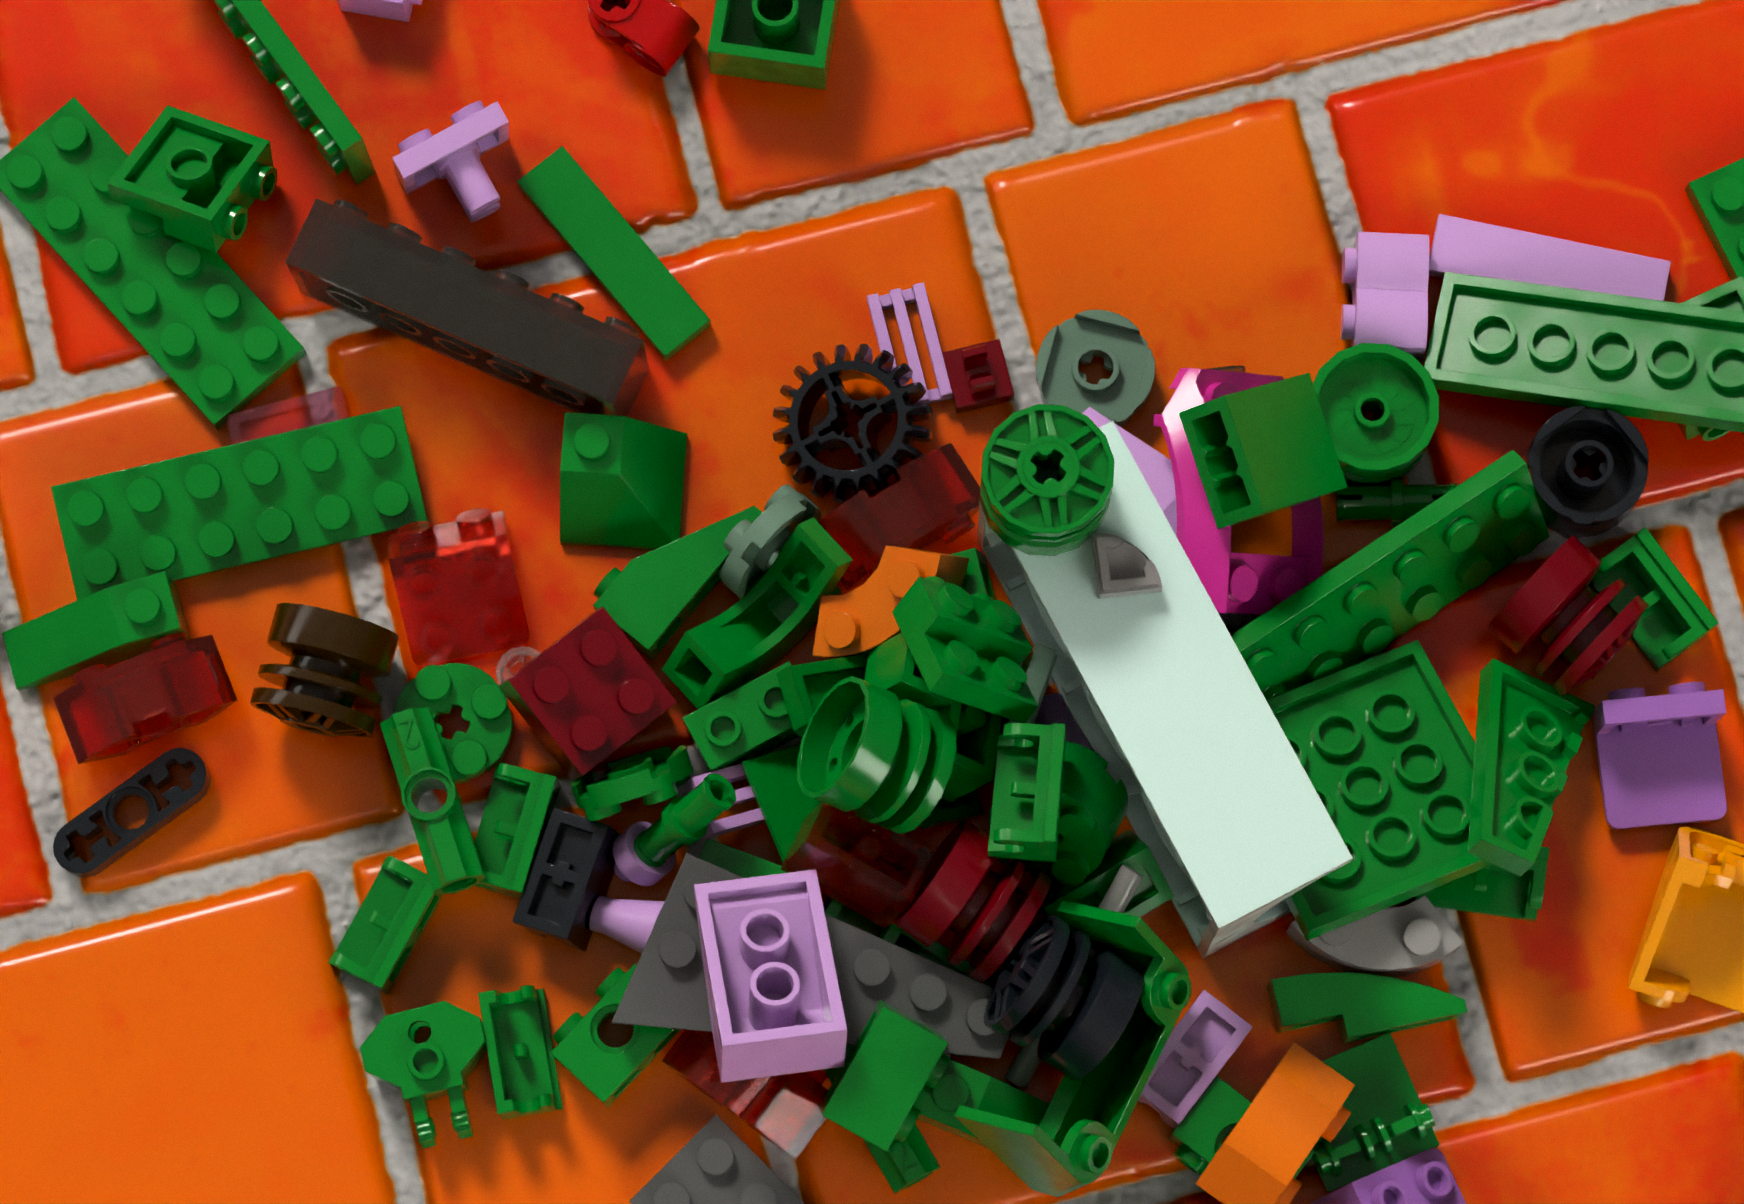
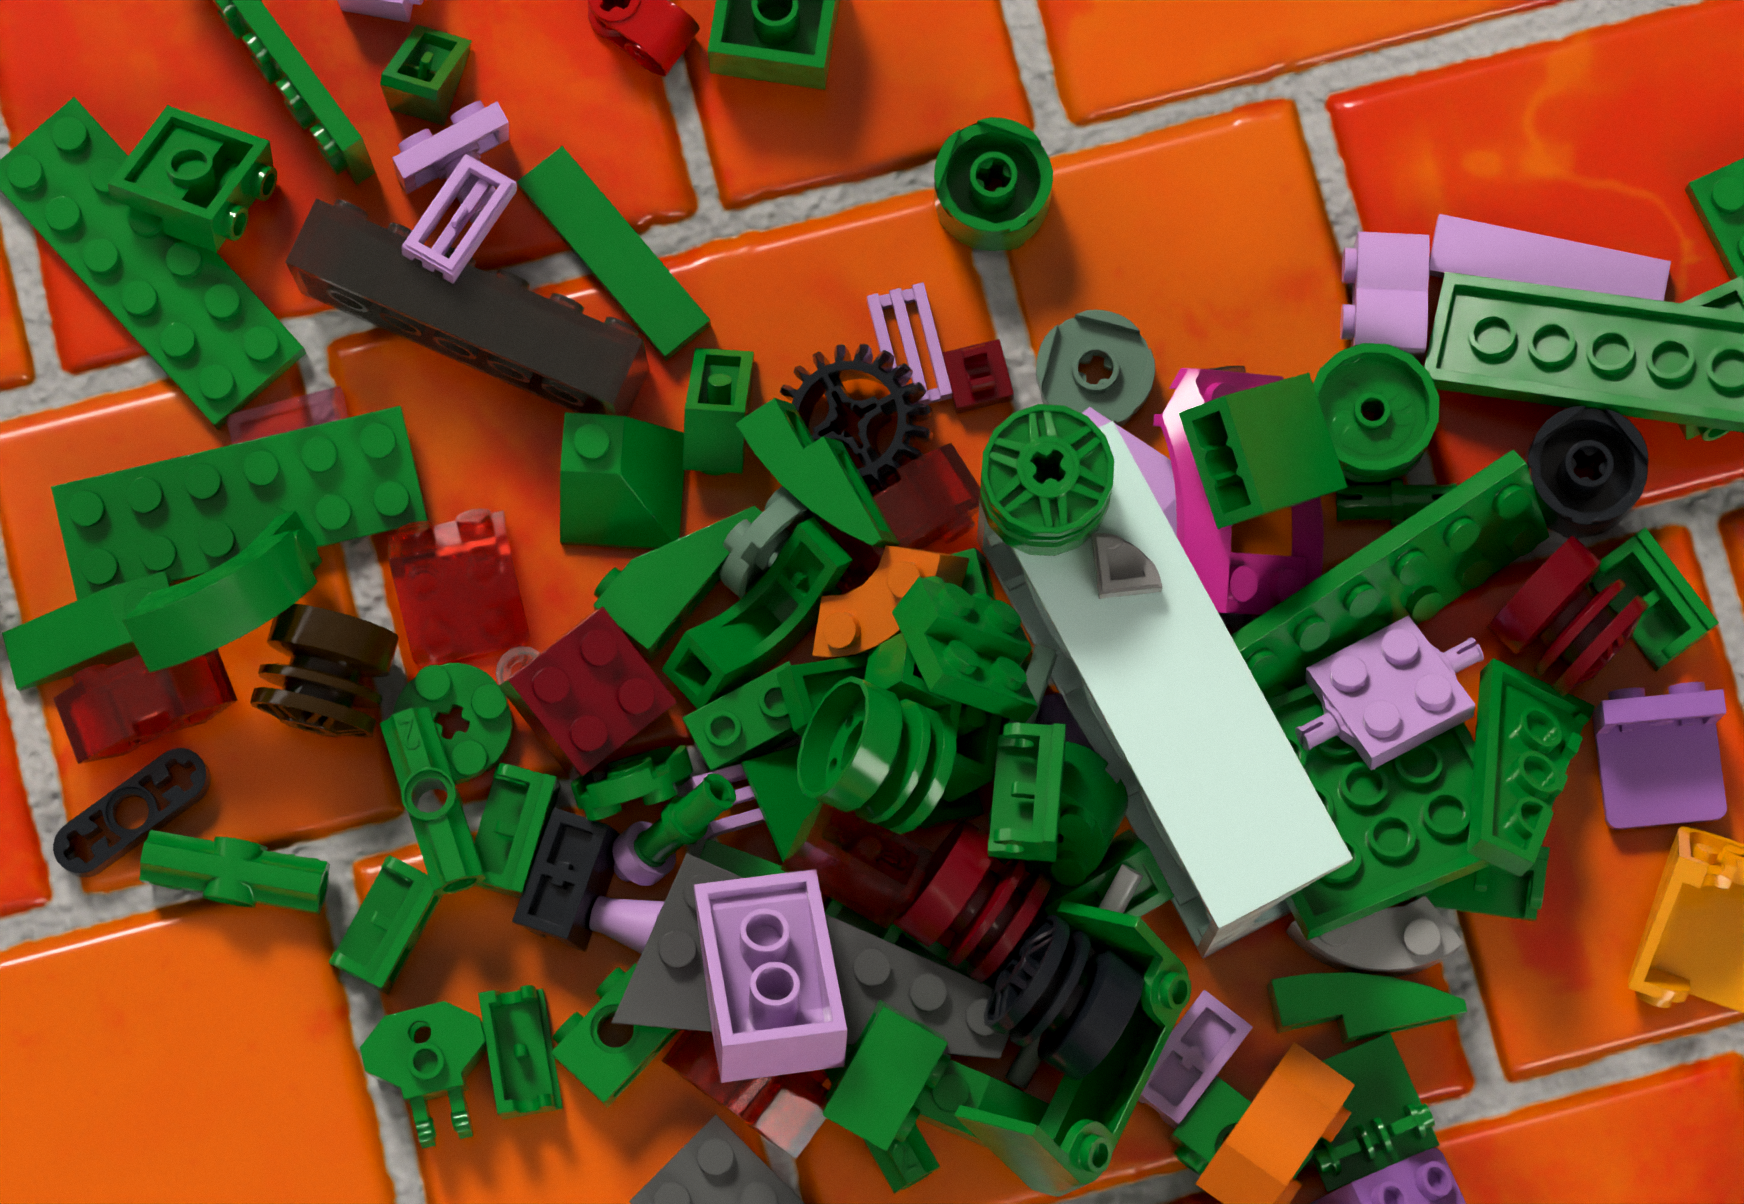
(228, 600): none -> green arch
(234, 872): none -> green piece
(425, 74): none -> green slope
(434, 257): none -> lavender tile
(714, 402): none -> green slope
(815, 472): none -> green slope
(970, 161): none -> green brick
(1389, 693): none -> lavender plate

